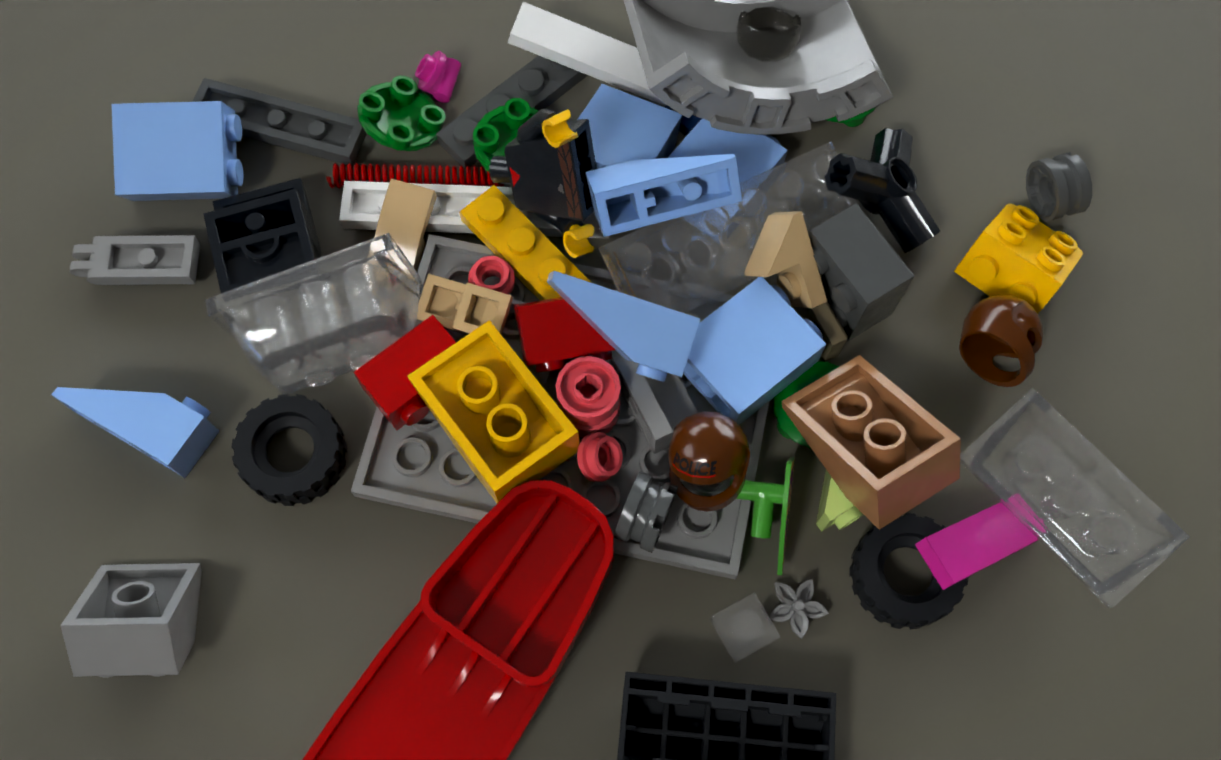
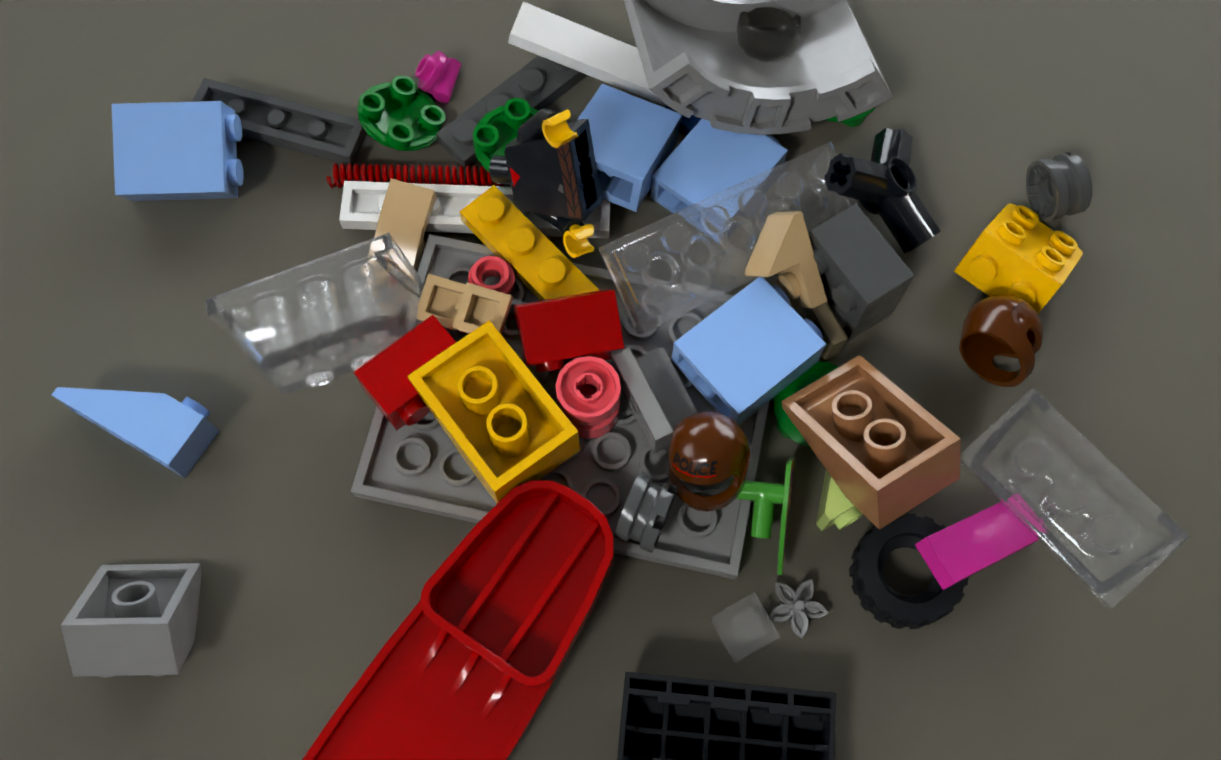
(137, 260): light grey hinge -> none
(261, 233): black bracket -> none
(269, 419): black tyre -> none
(599, 456): coral plate -> none
(634, 327): light blue slope -> none
(661, 190): light blue slope -> none

